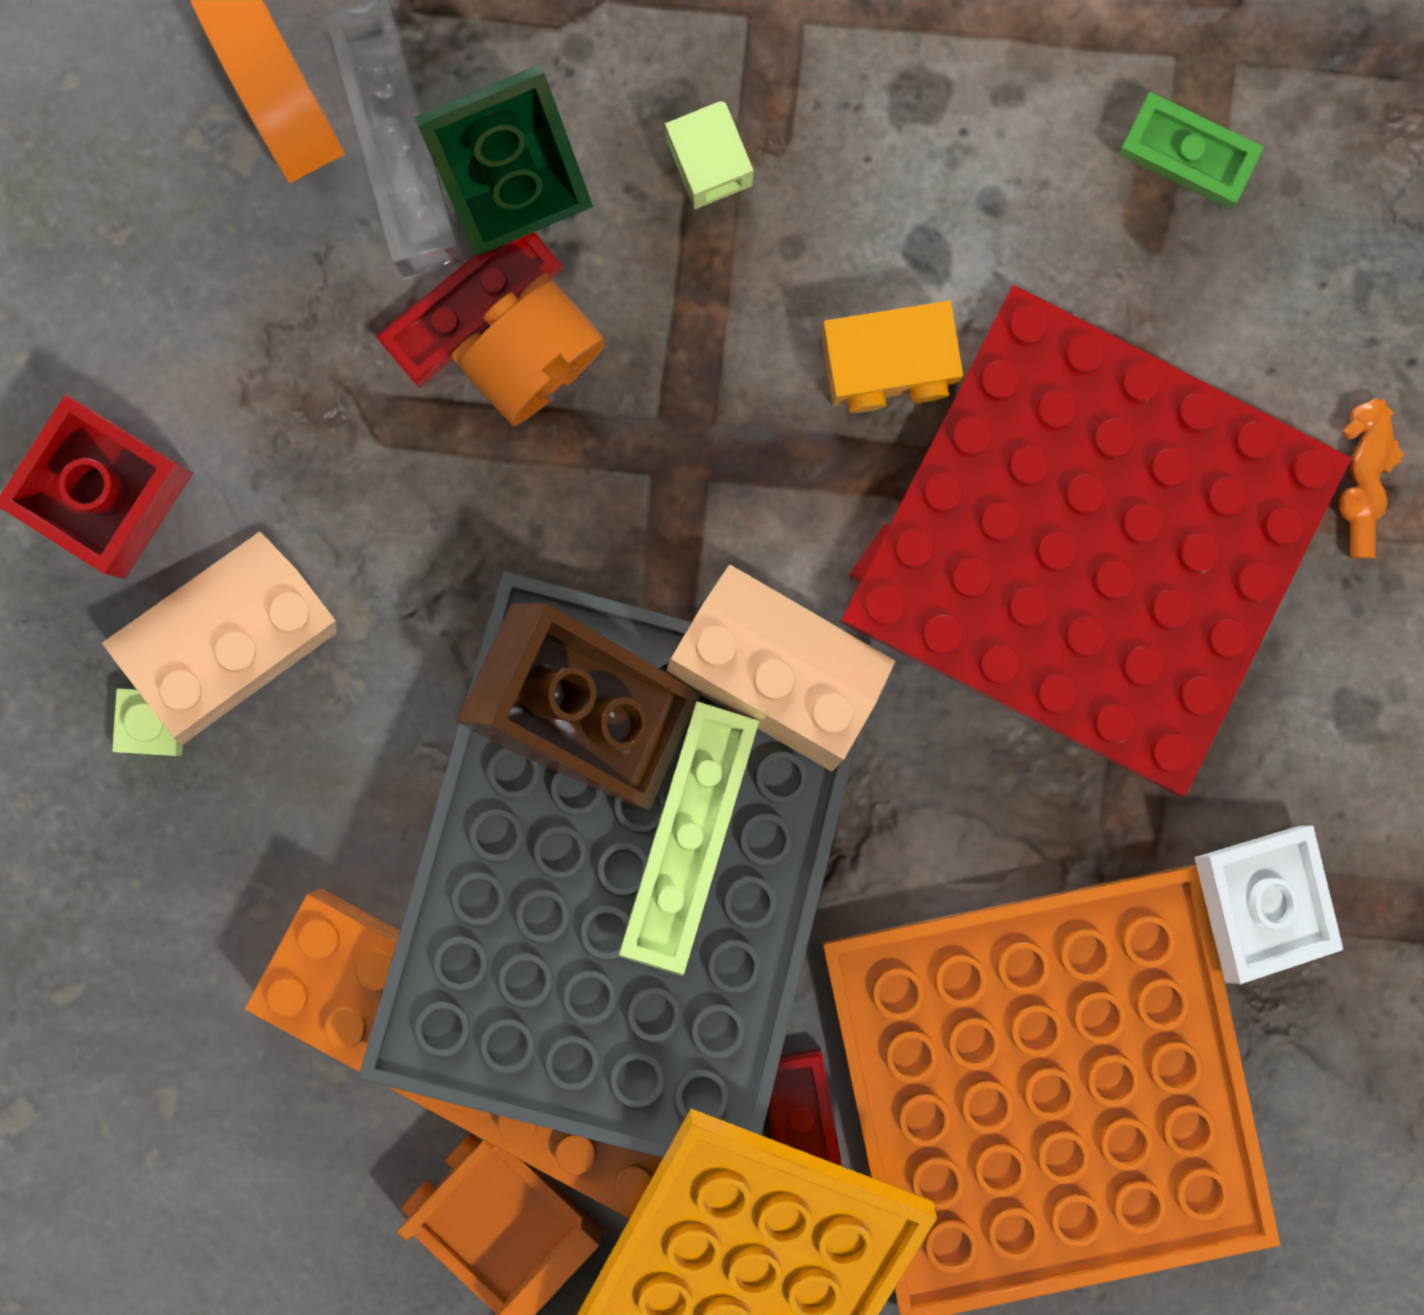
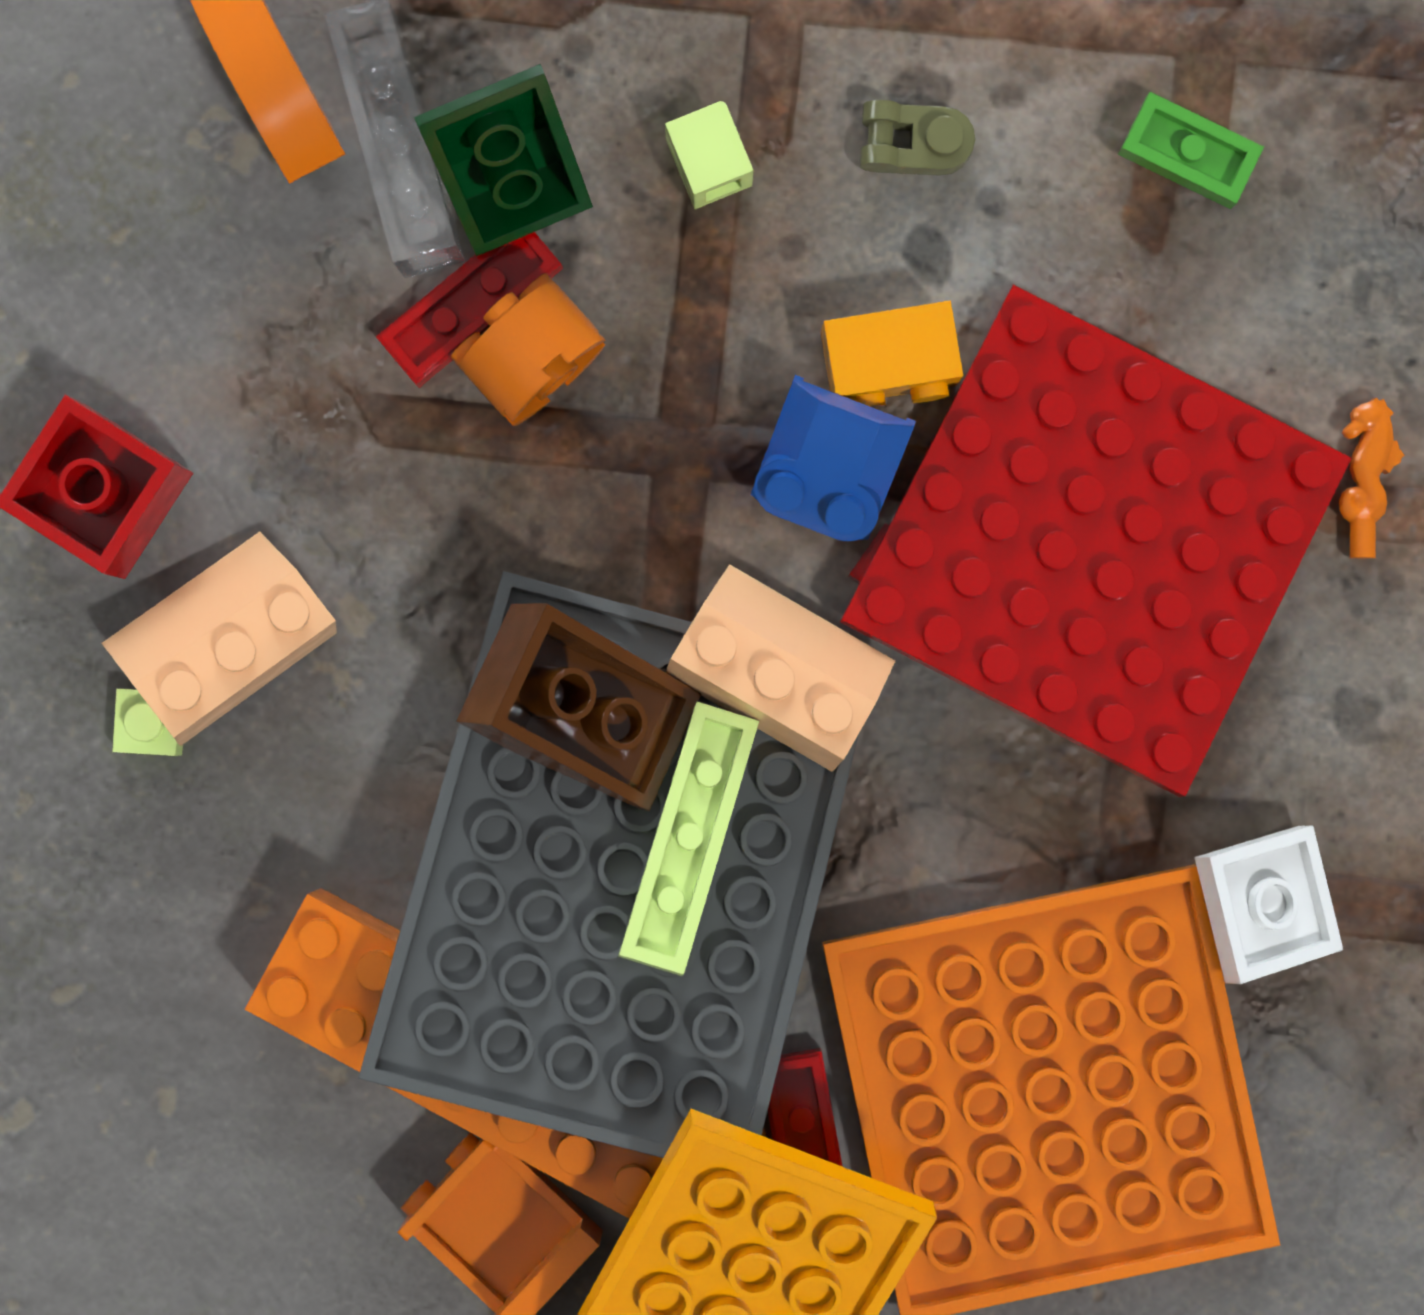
(830, 462): none -> blue slope
(938, 140): none -> olive plate

